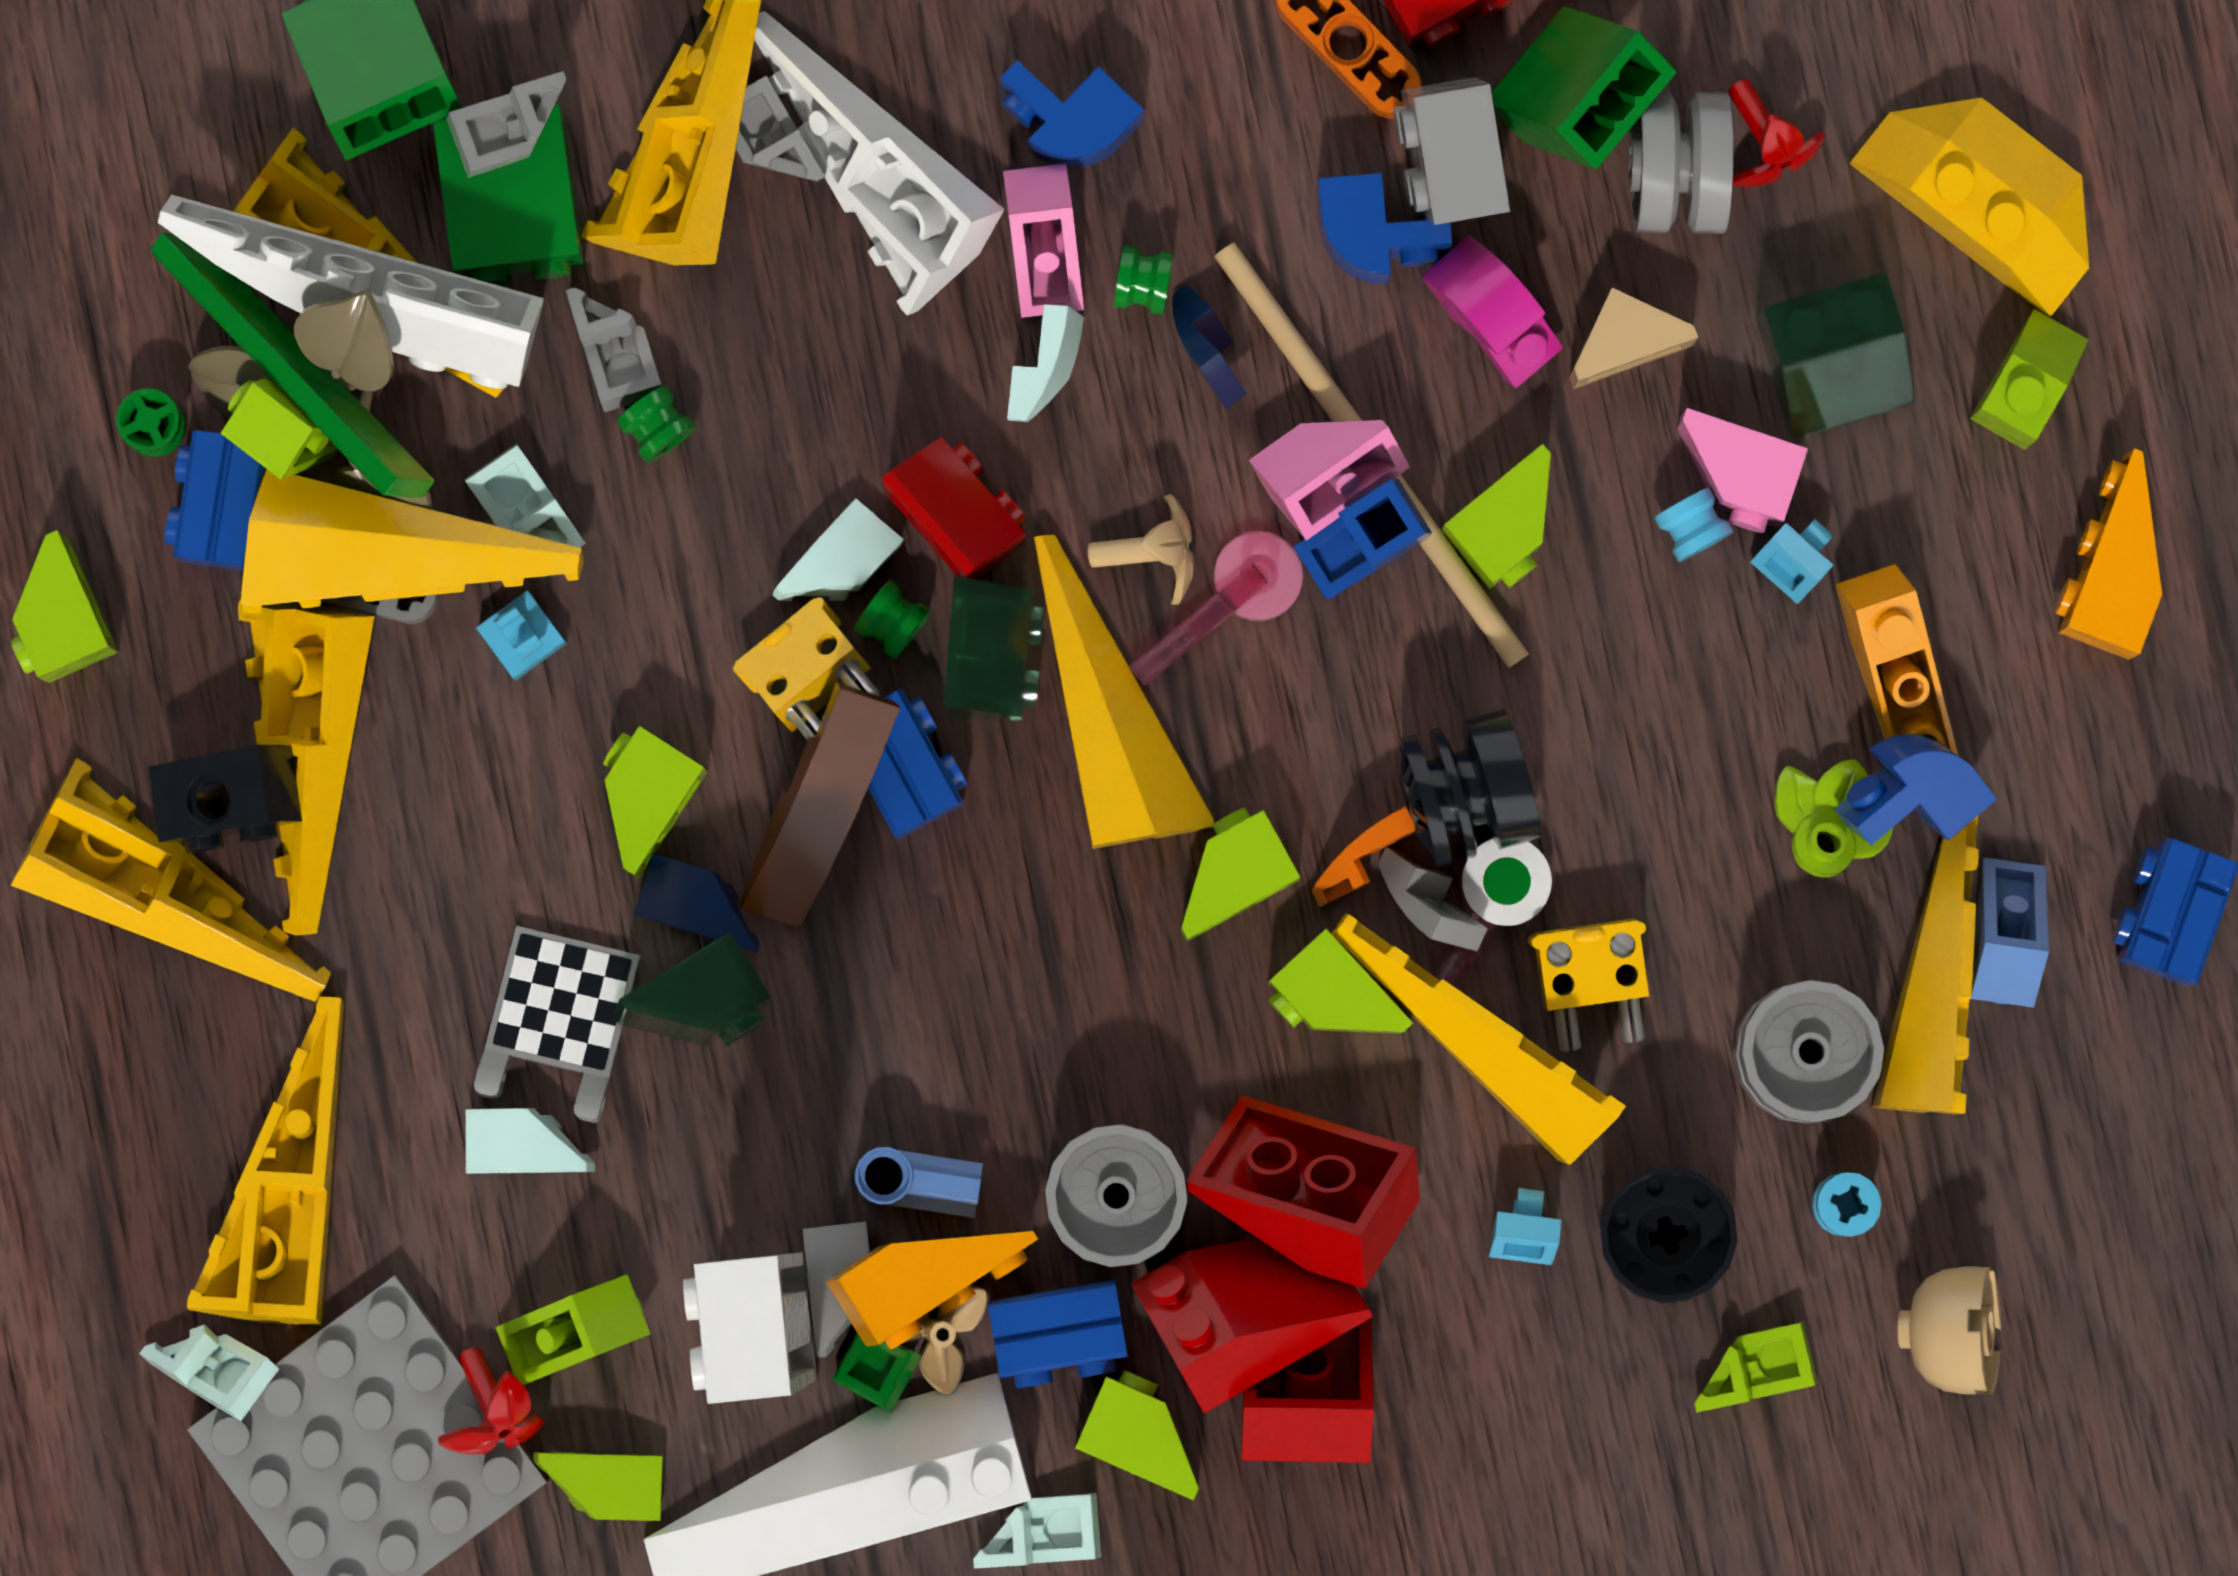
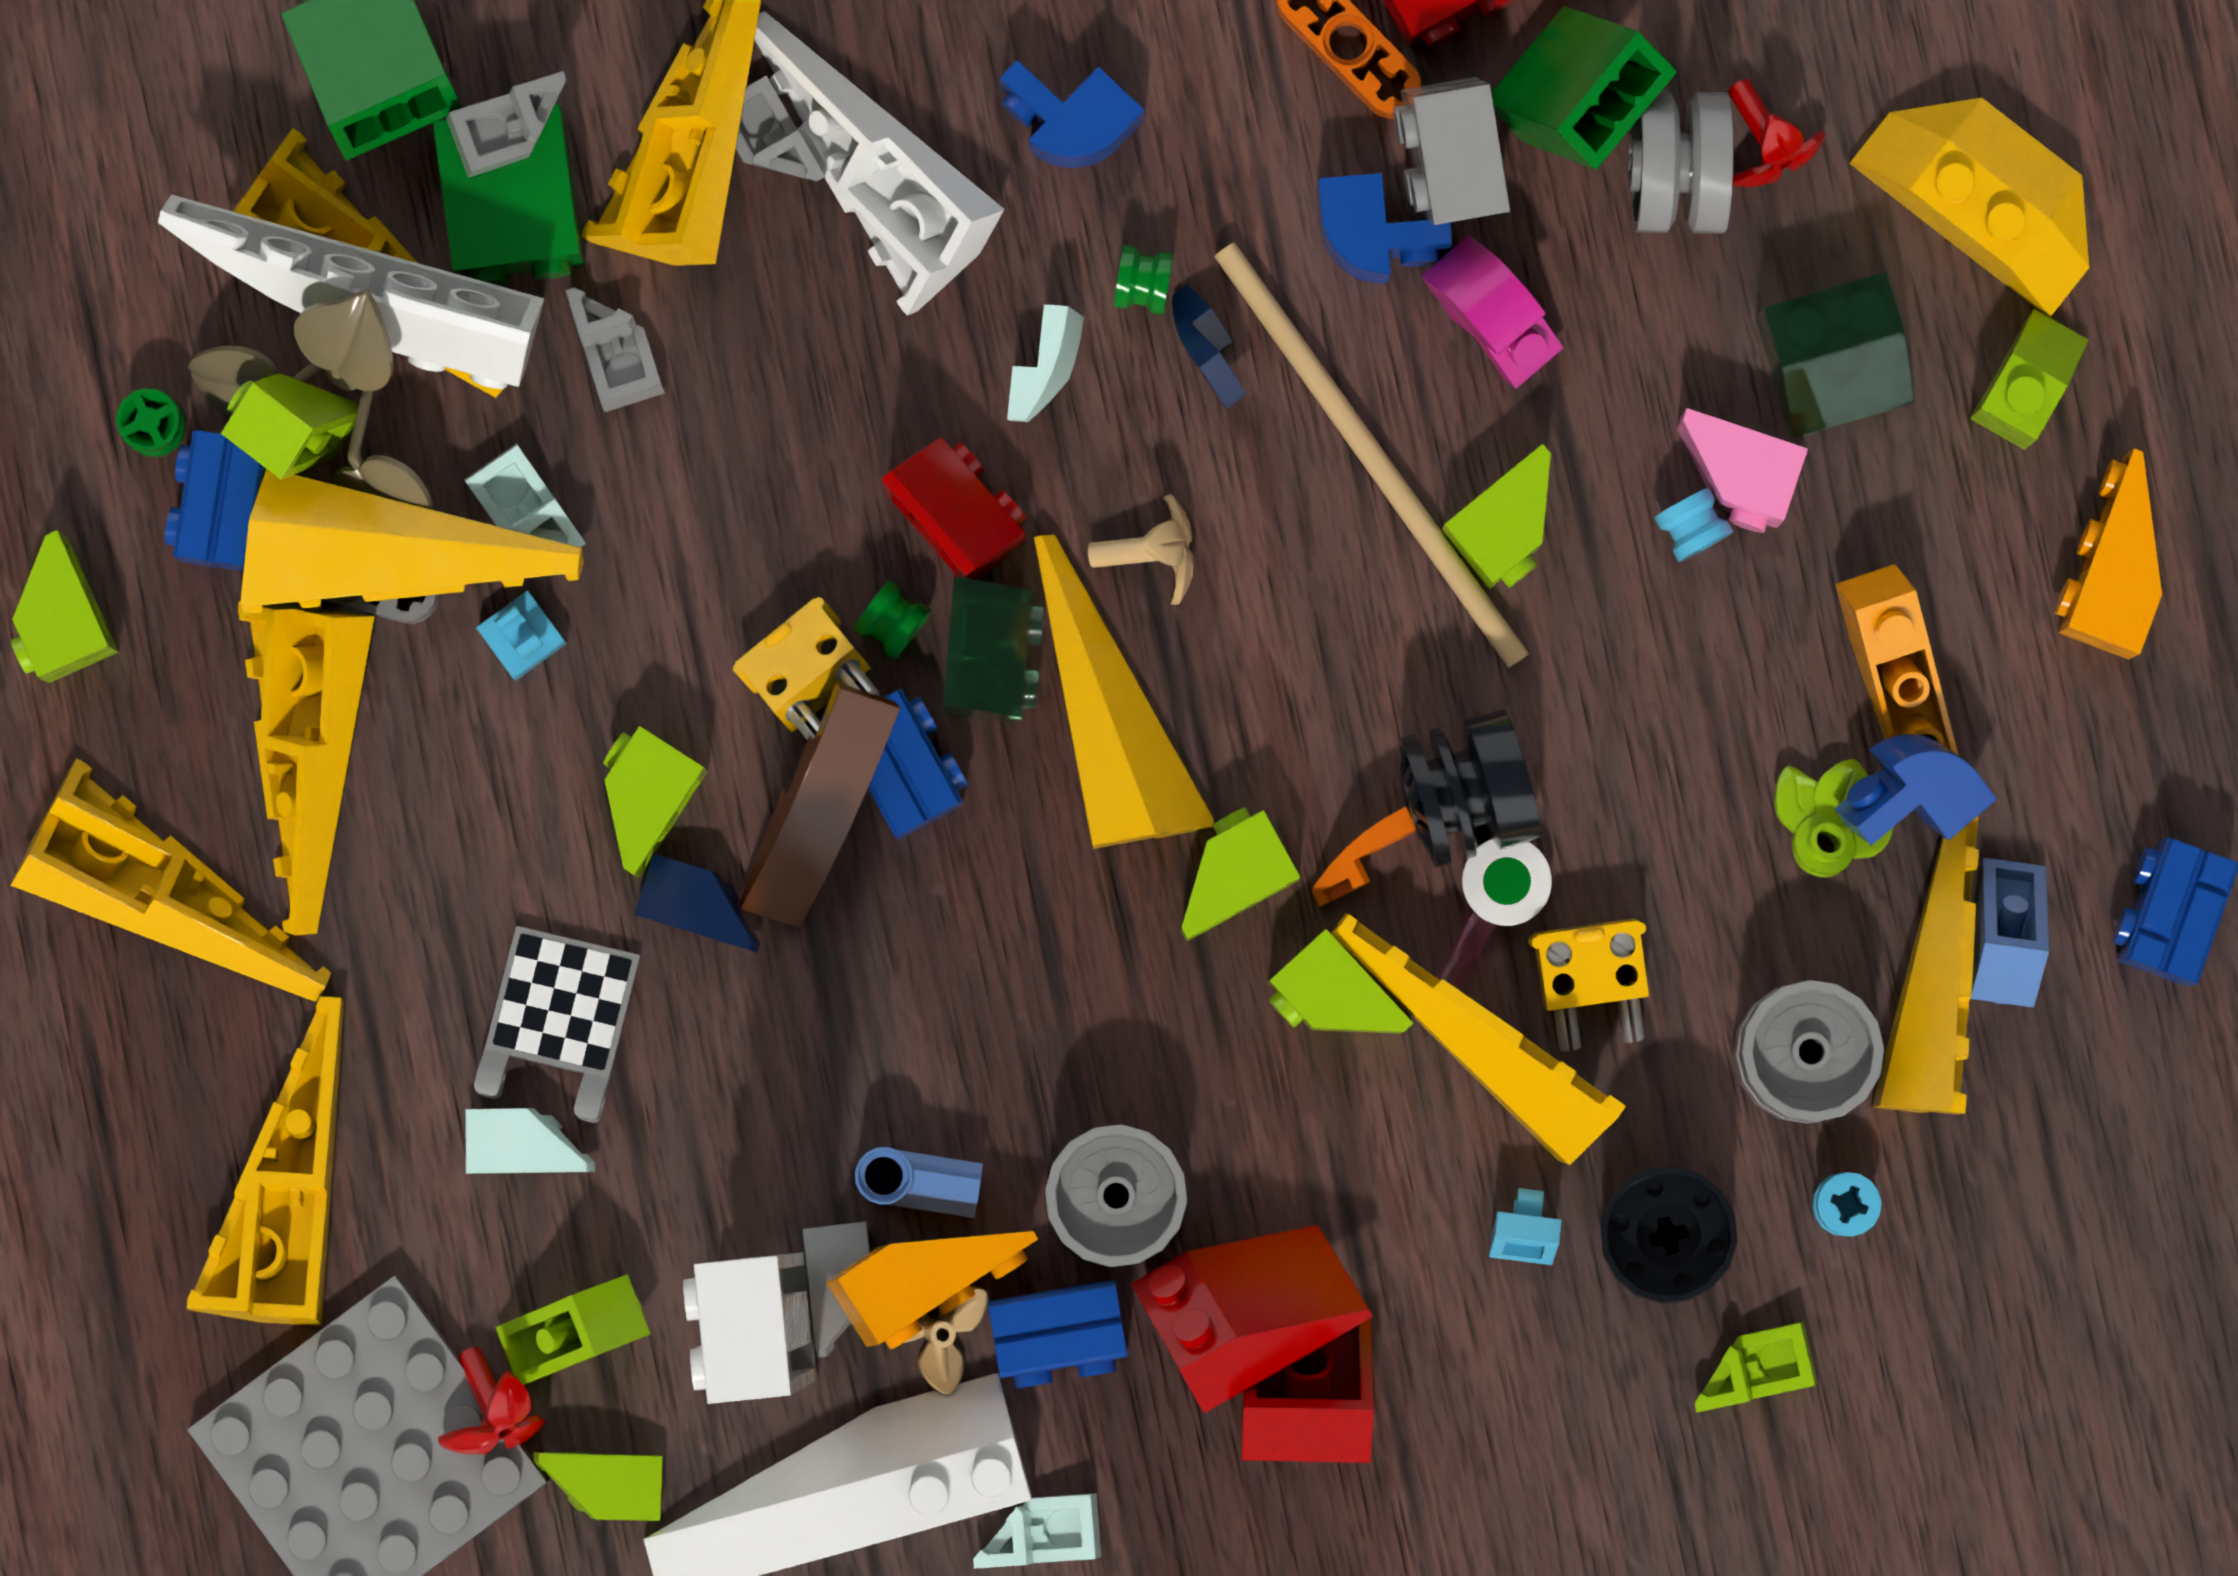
(192, 790): black brick -> none
(215, 1369): light aqua slope -> none
(308, 386): green tile -> none
(656, 424): green wheel -> none
(699, 998): clear green slope -> none
(842, 557): light aqua slope -> none
(877, 1371): green tile -> none
(1043, 238): bright pink slope -> none
(1137, 1434): lime slope -> none
(1253, 578): clear pink piece -> none
(1309, 1188): red slope -> none
(1326, 469): bright pink slope -> none
(1363, 539): blue brick -> none
(1421, 898): light grey slope -> none
(1627, 337): tan slope -> none
(1795, 559): medium azure tile -> none
(1955, 1330): tan cylinder -> none

